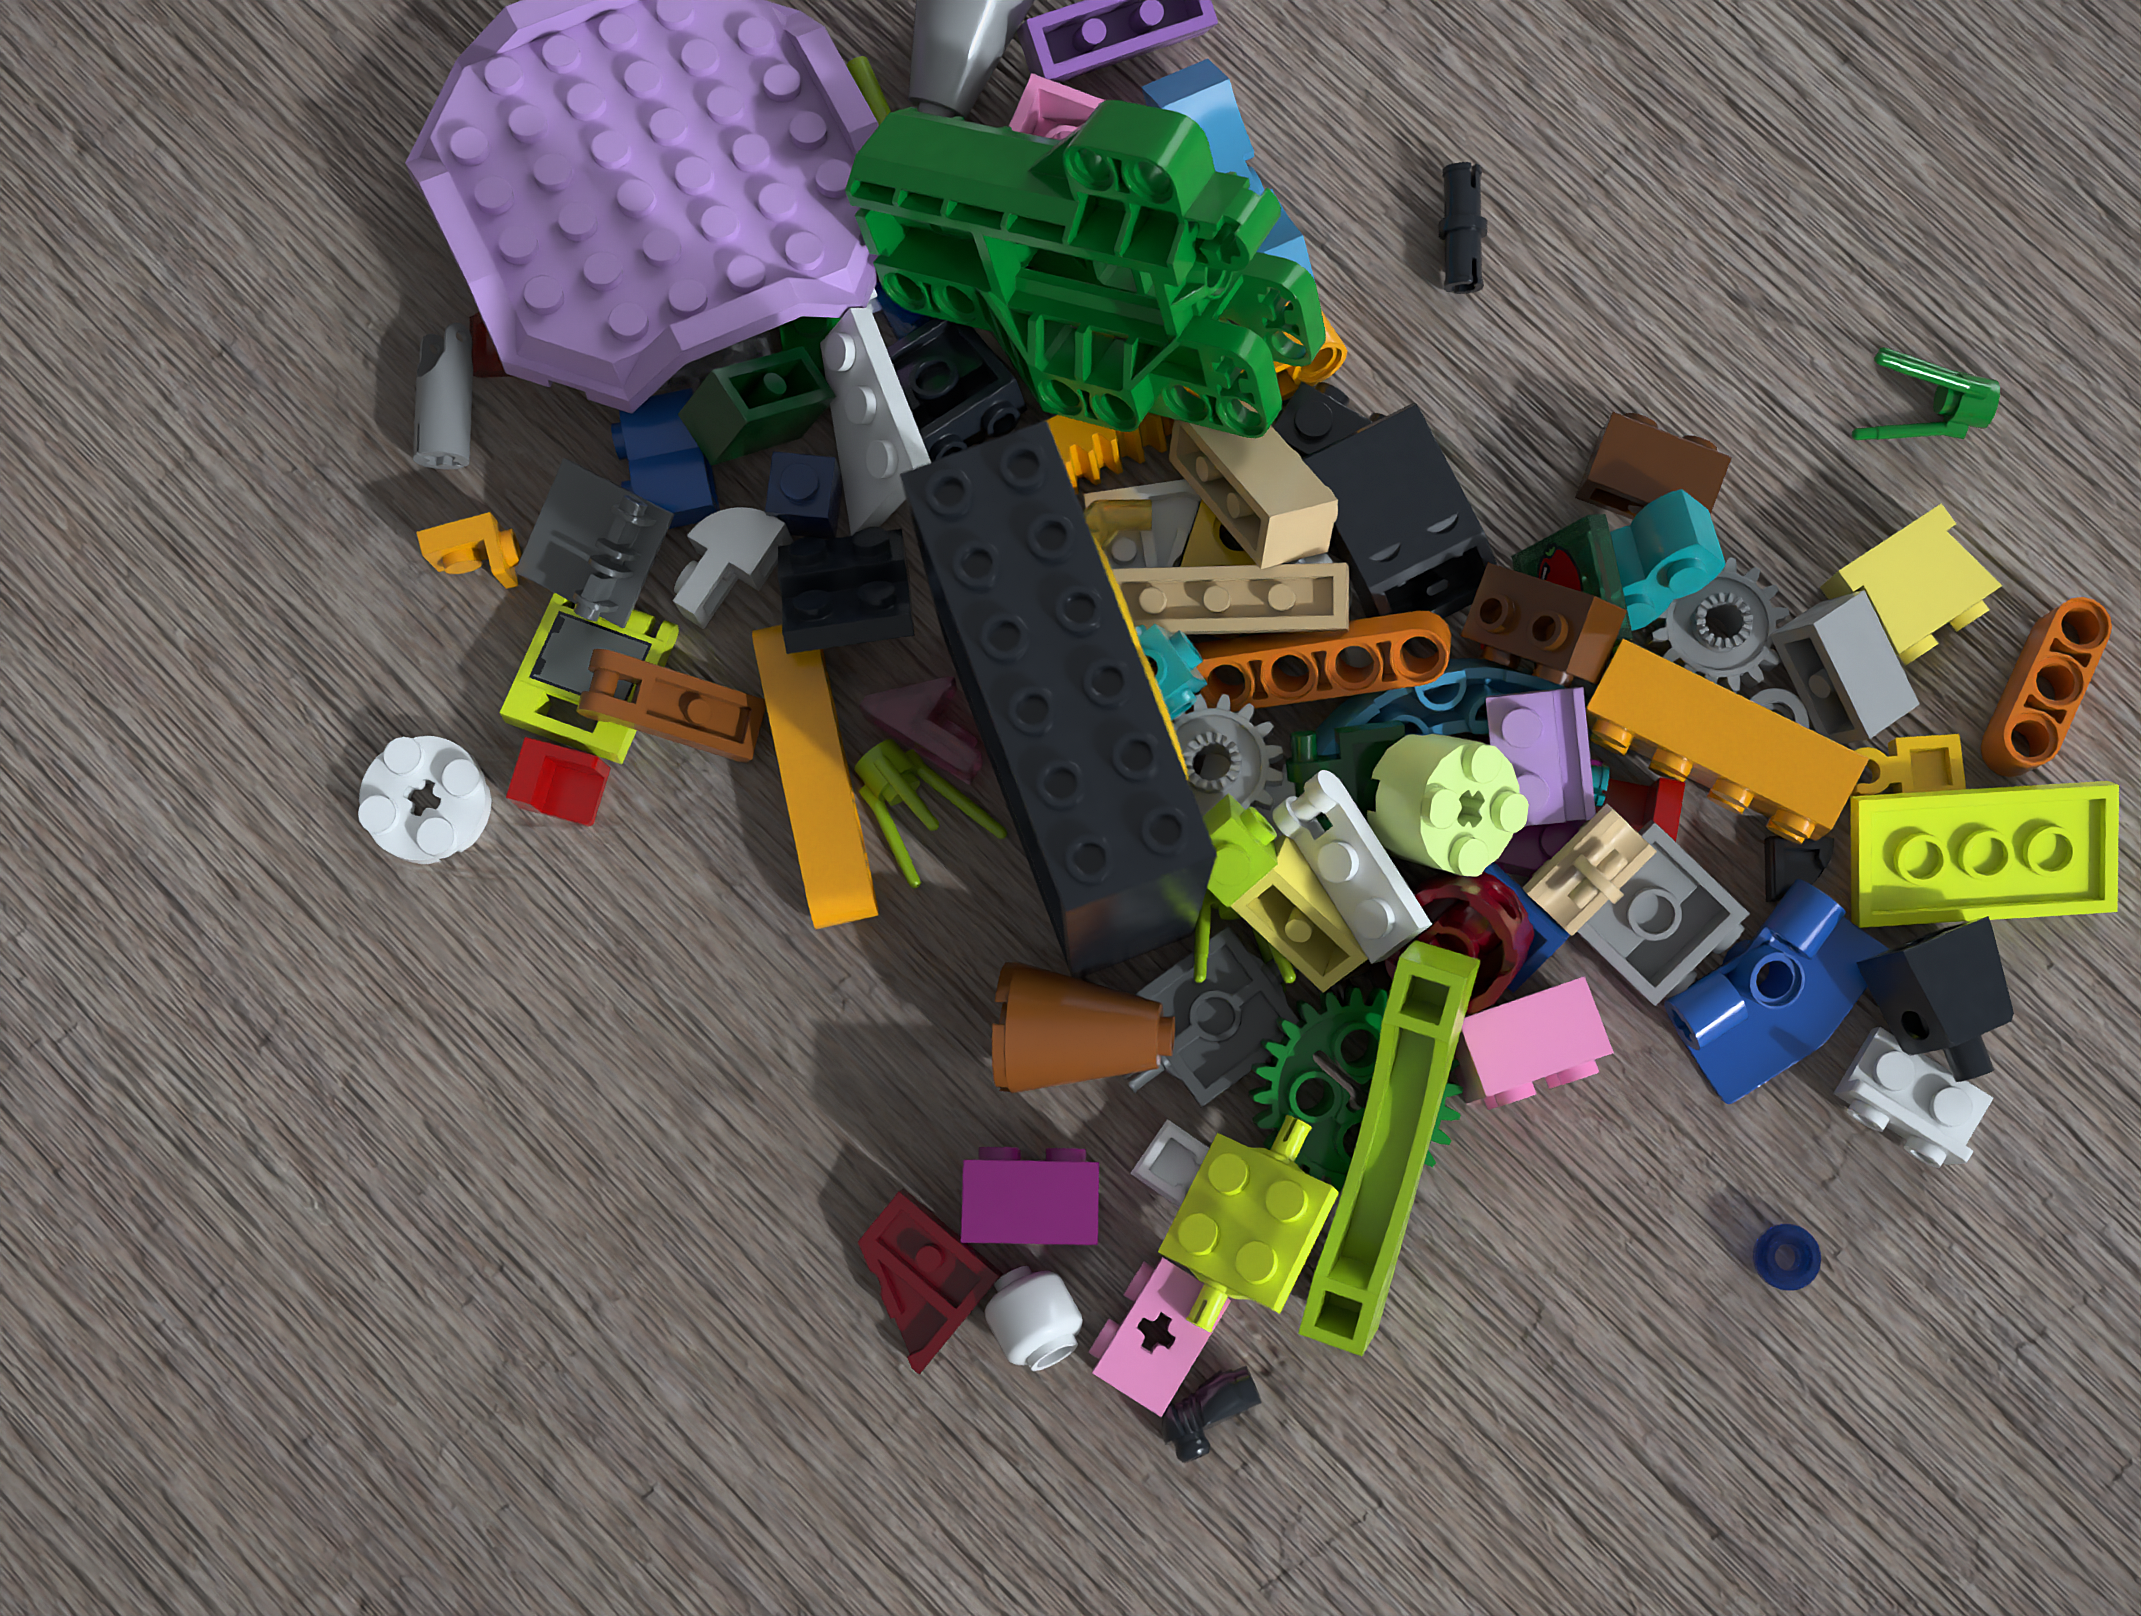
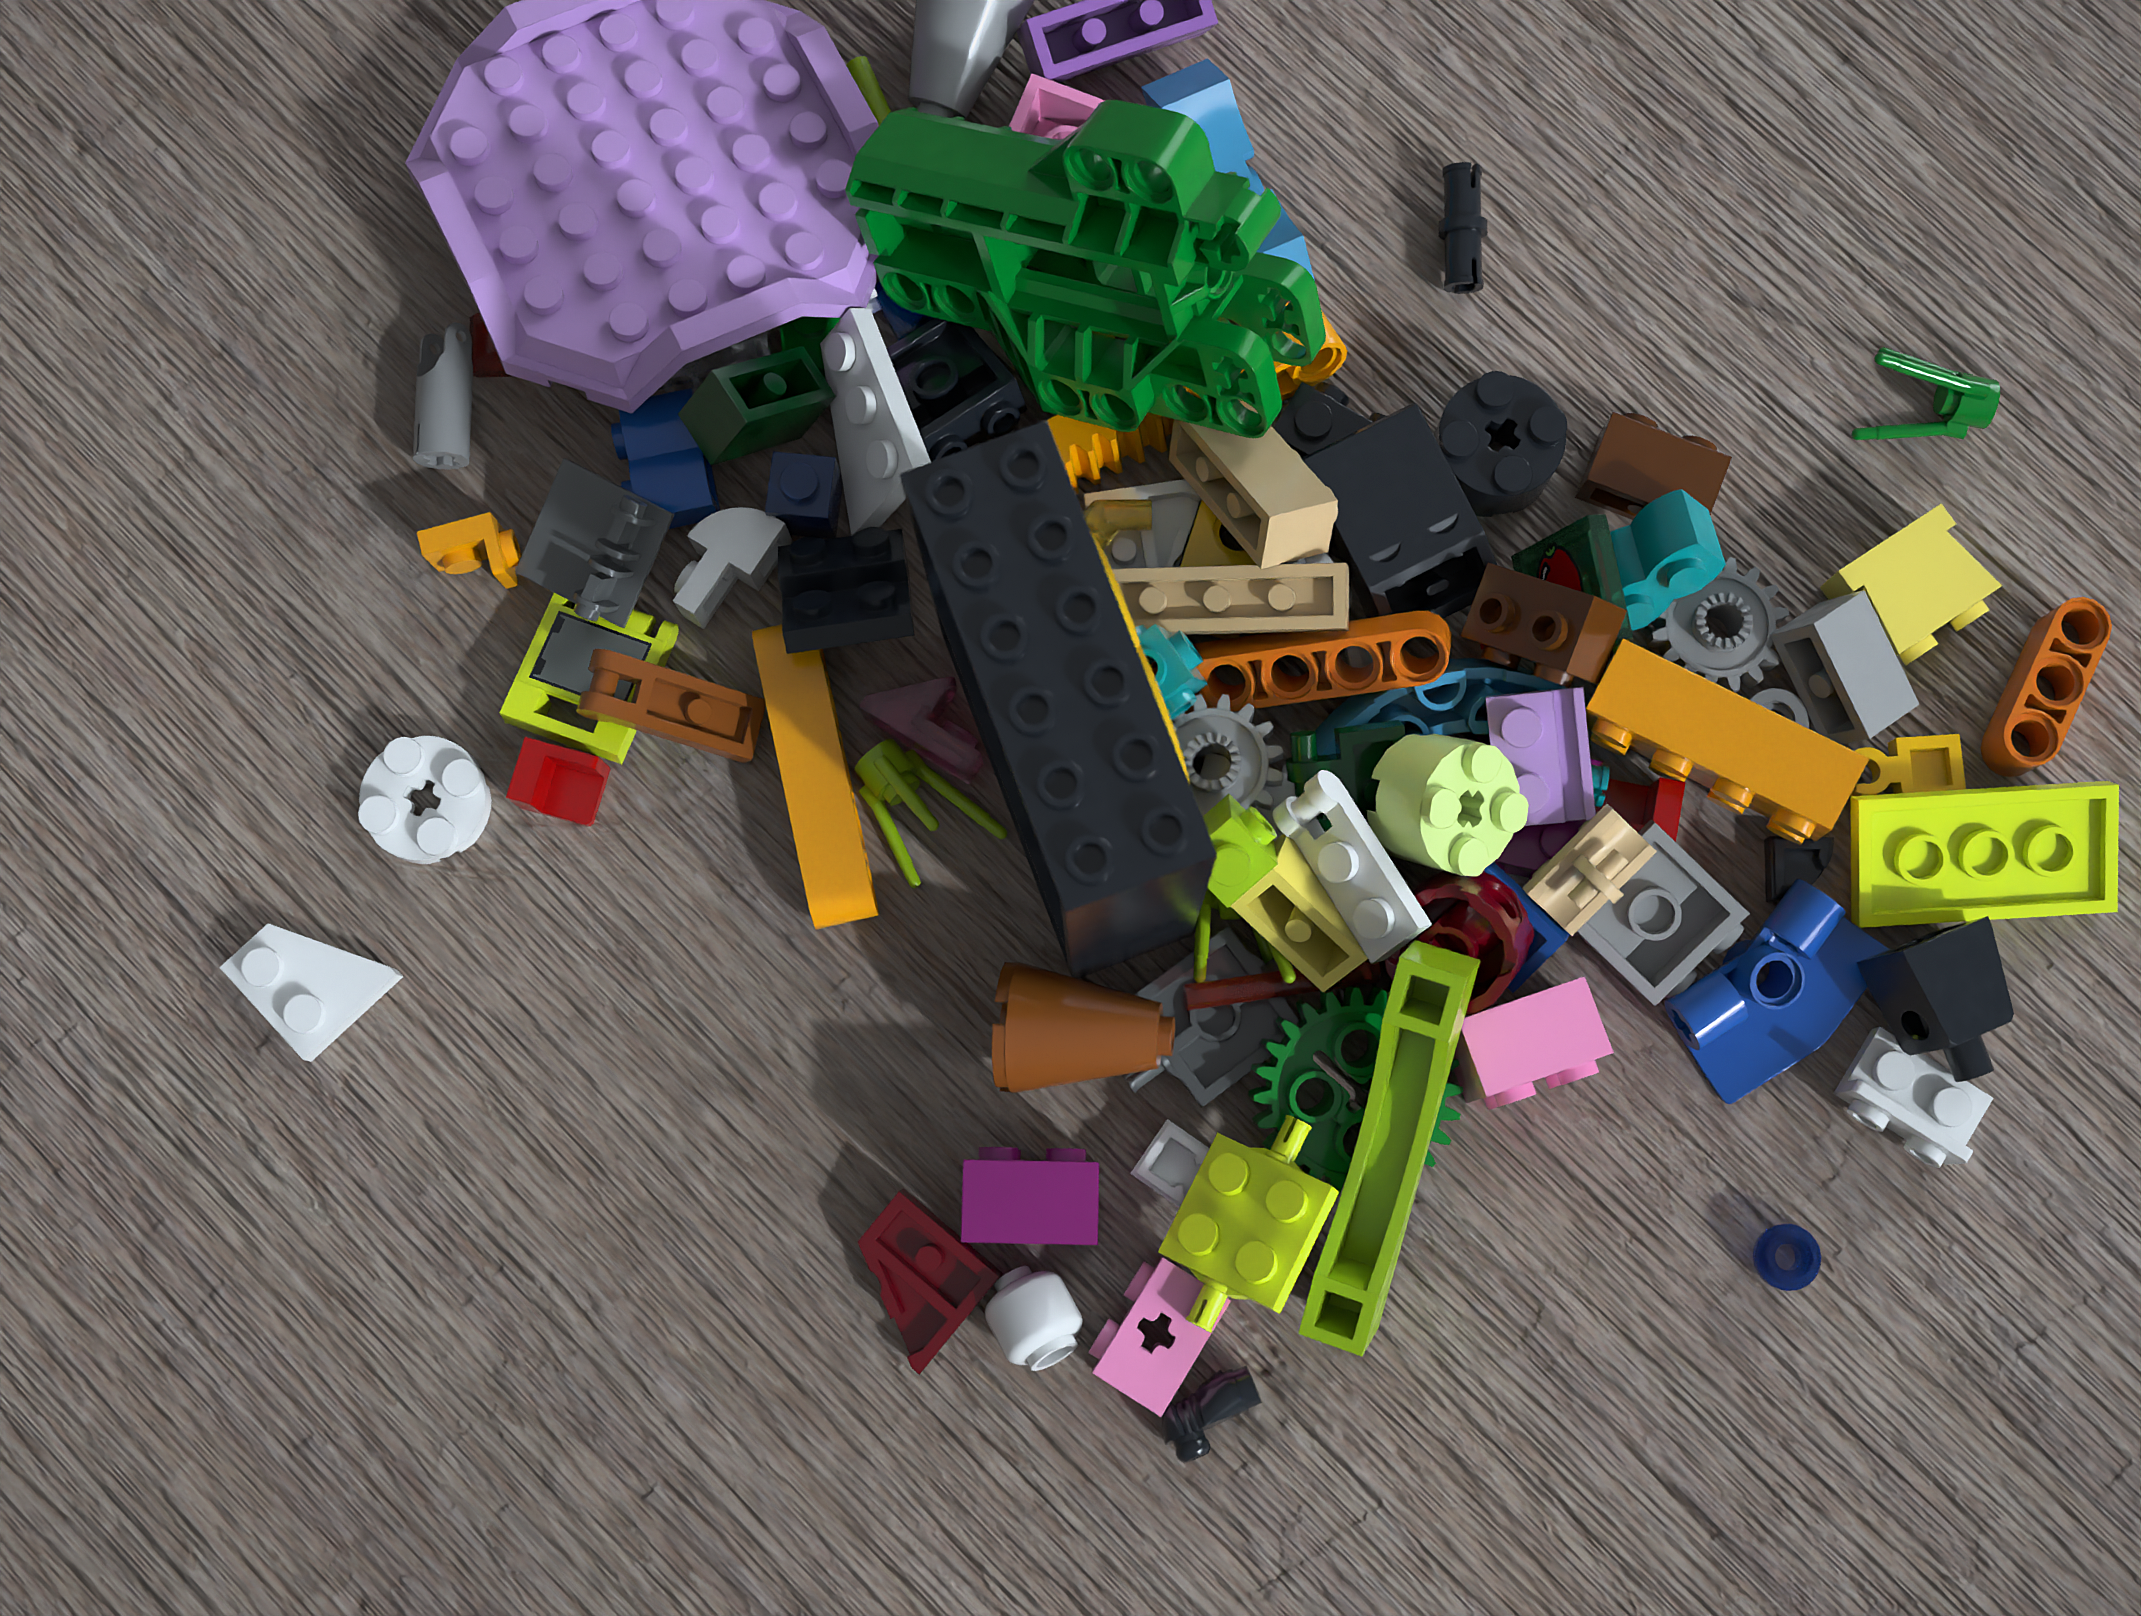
(306, 986): none -> white wing
(1267, 986): none -> clear red bar
(1517, 417): none -> black brick

